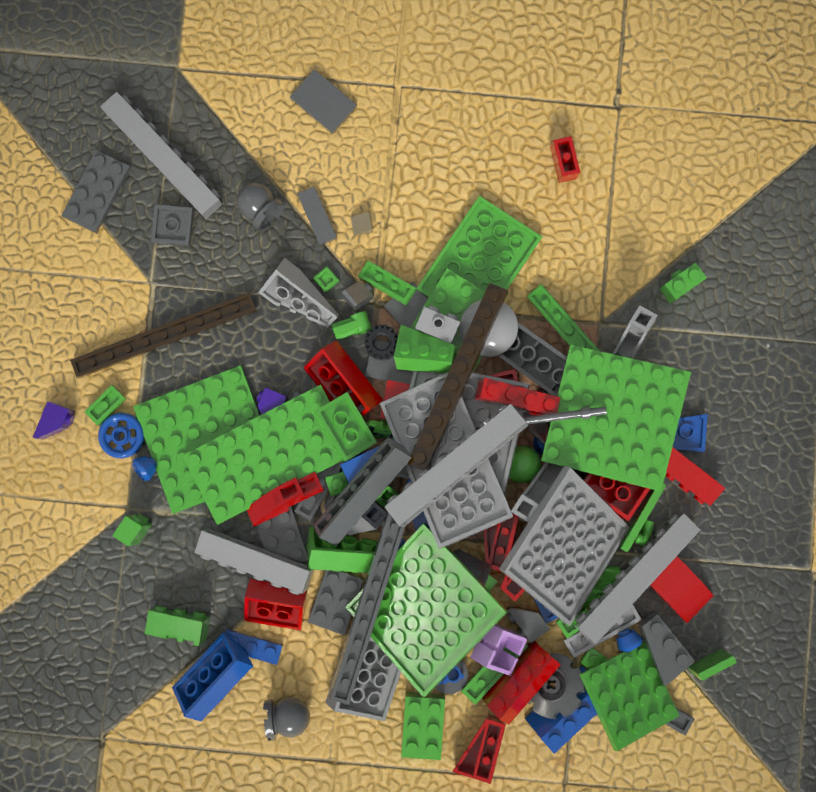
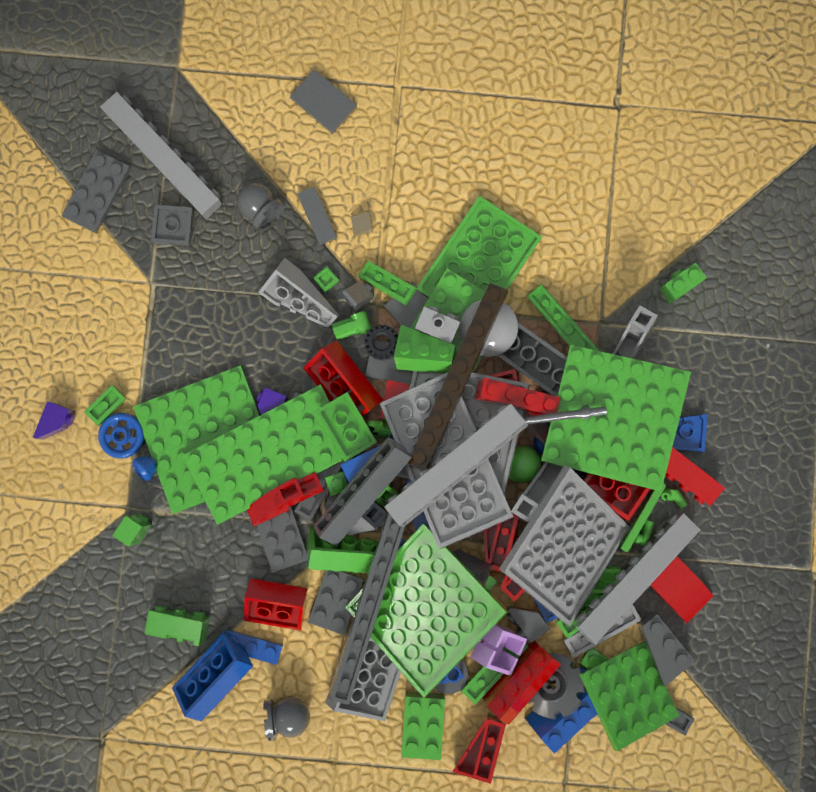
(163, 335): dark brown plate -> none
(254, 560): light grey brick -> none
(565, 159): red brick -> none
(628, 640): blue cone -> none
(674, 495): none -> bright green arm
(712, 664): bright green tile -> none

